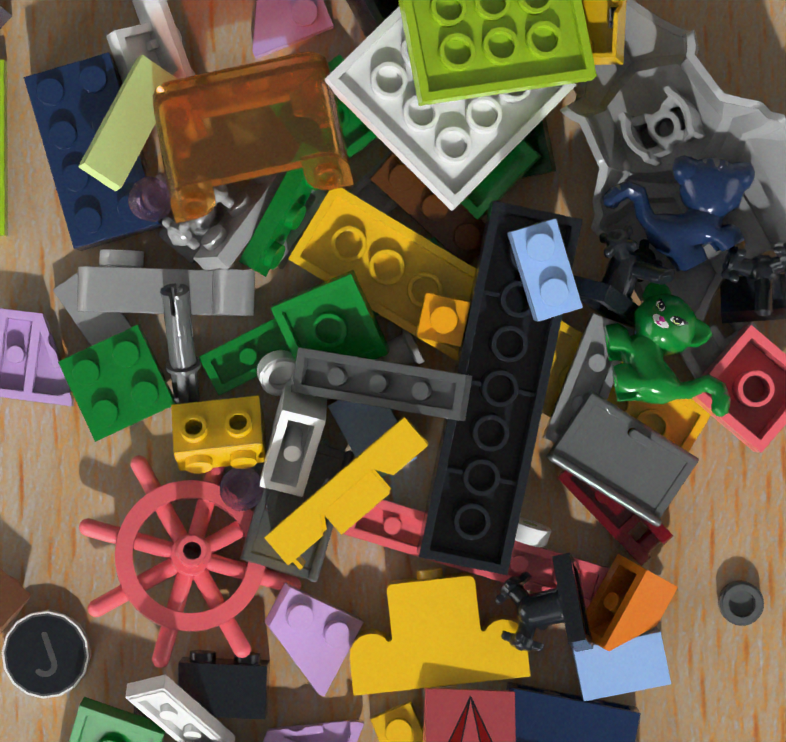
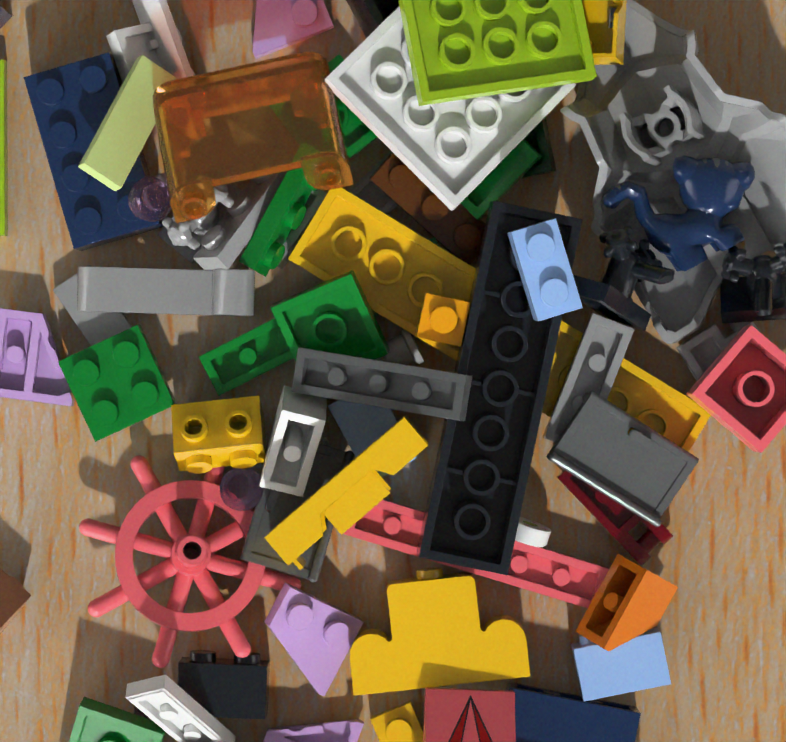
(46, 654): black tile -> none
(121, 258): white tile -> none
(179, 331): dark grey axle -> none
(276, 371): white tile -> none
(549, 607): black piece -> none
(661, 328): green animal -> none
(741, 603): dark grey tile -> none

